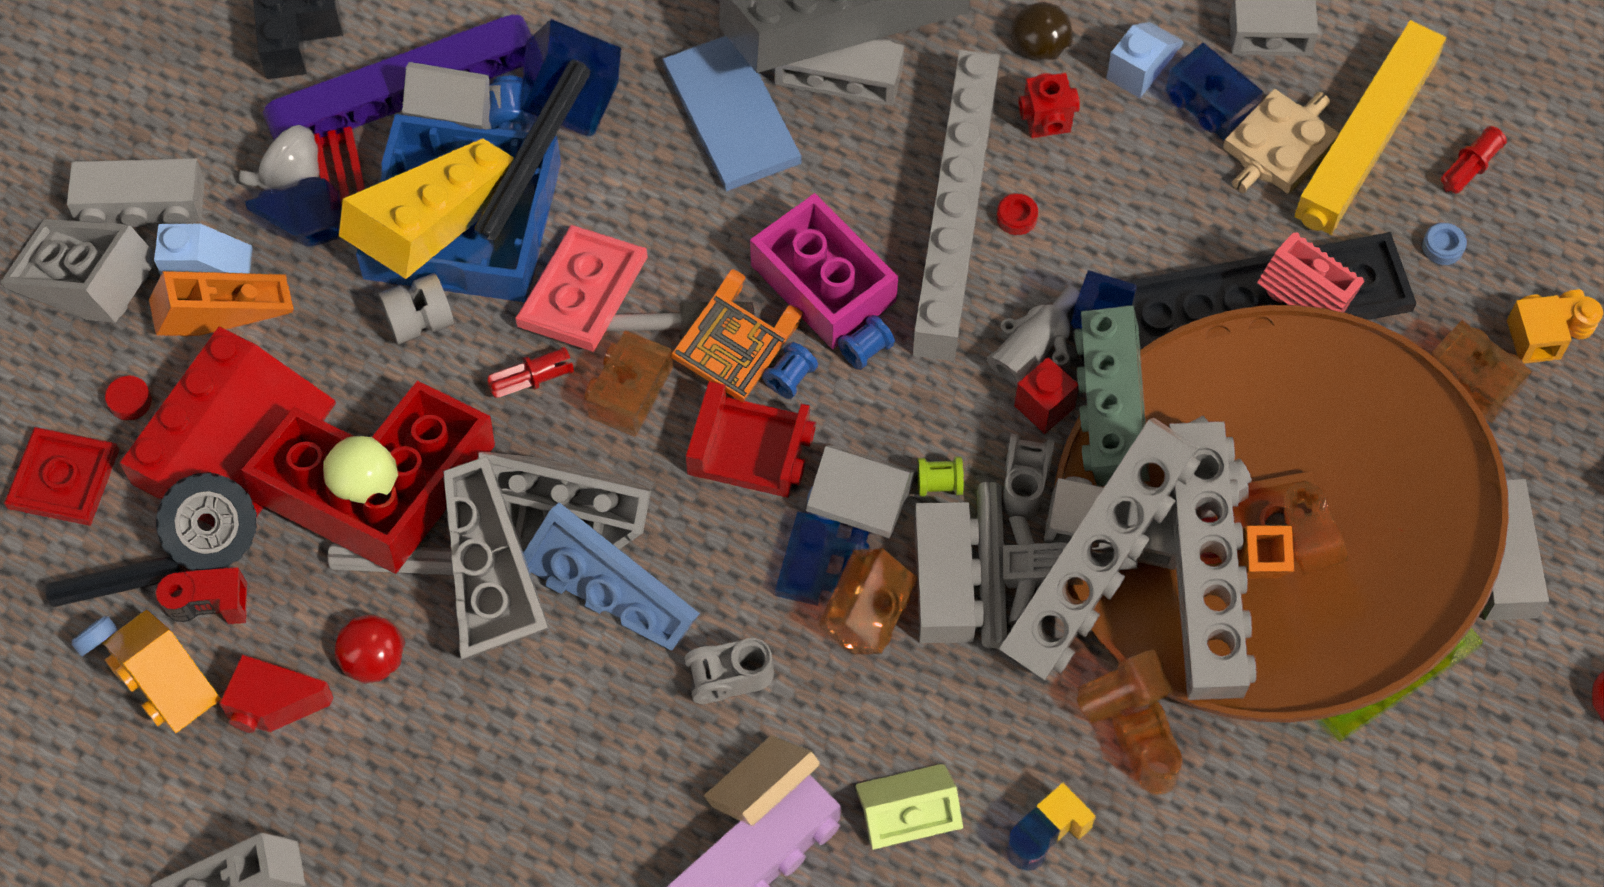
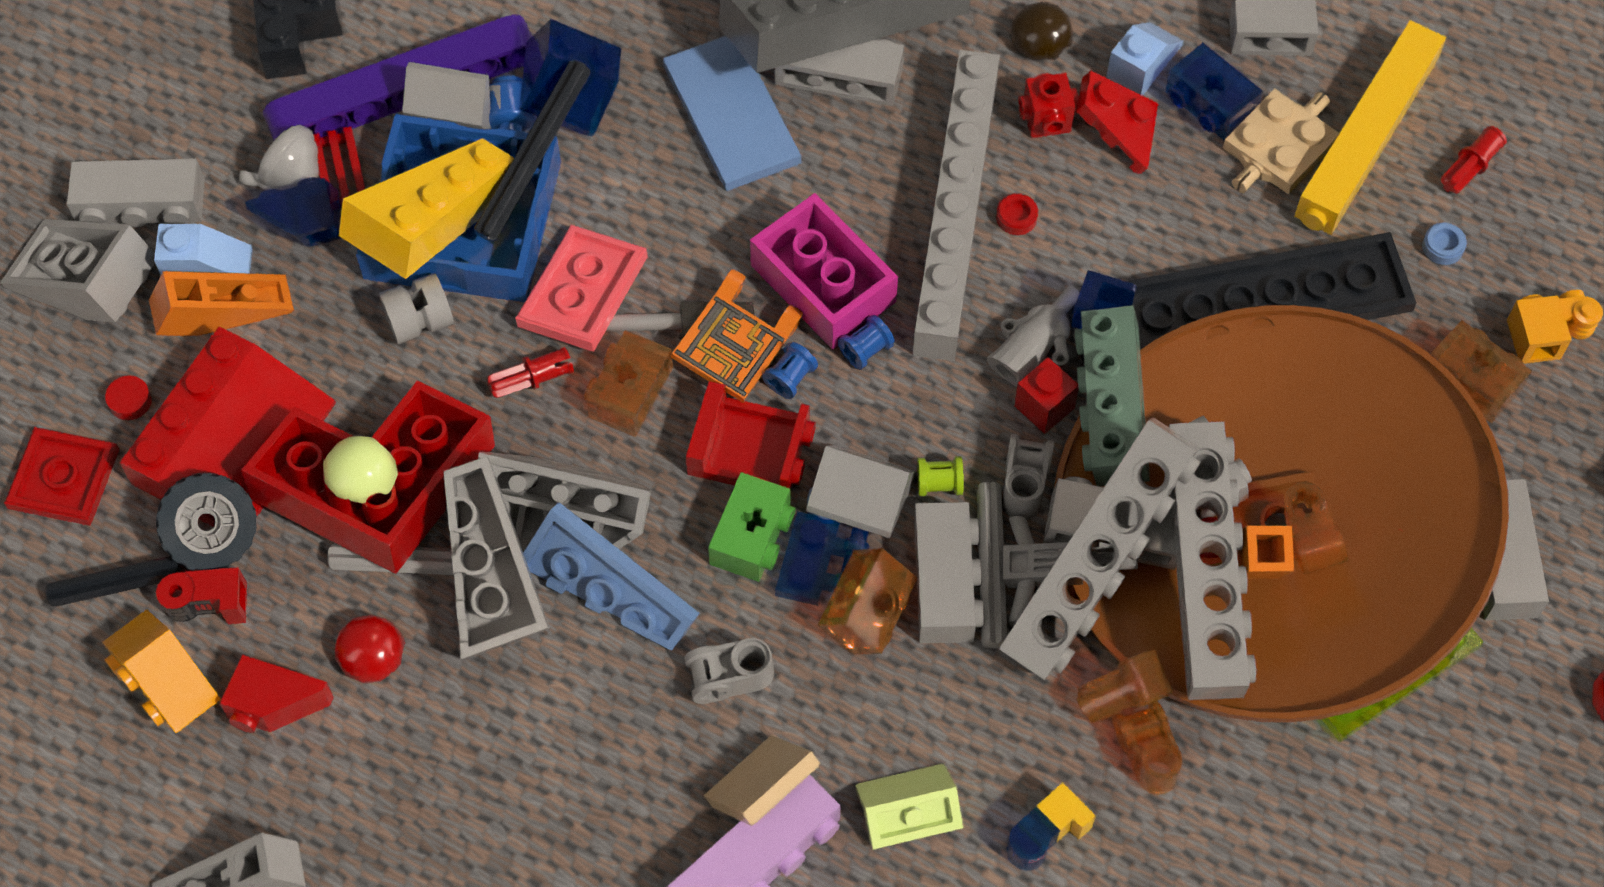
(93, 635): medium blue tile -> none
(751, 504): none -> bright green brick
(1119, 117): none -> red wing
(1308, 277): coral brick -> none

